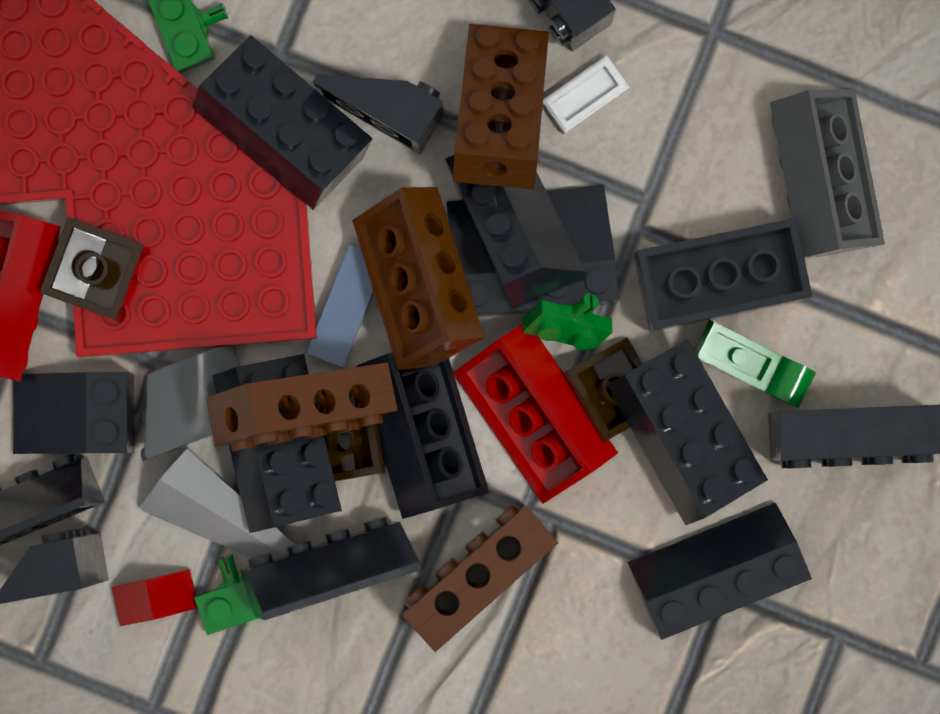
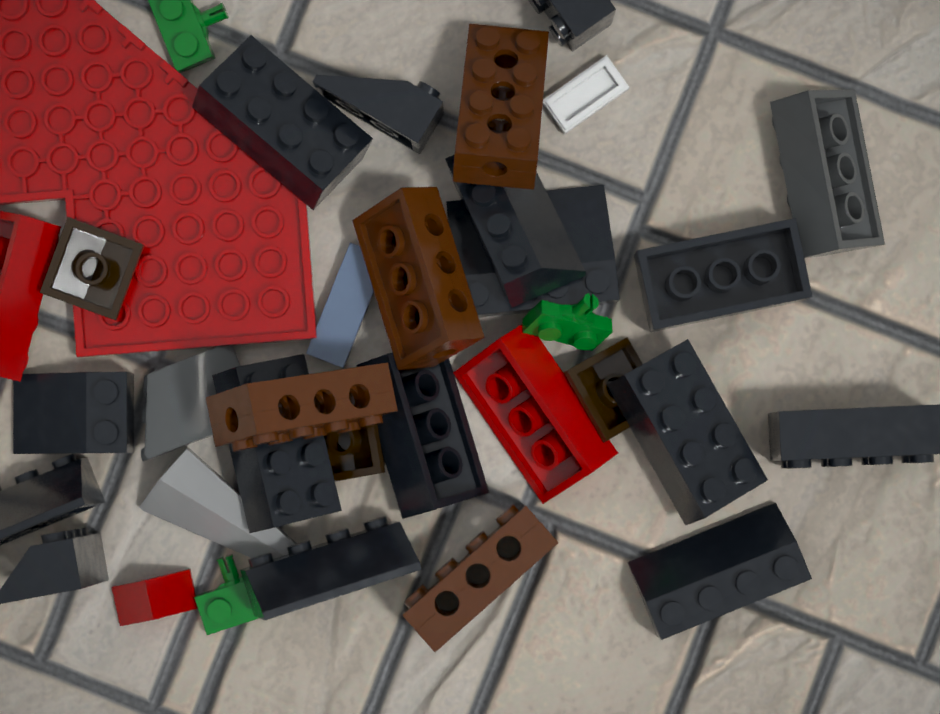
(754, 364): plate -> none

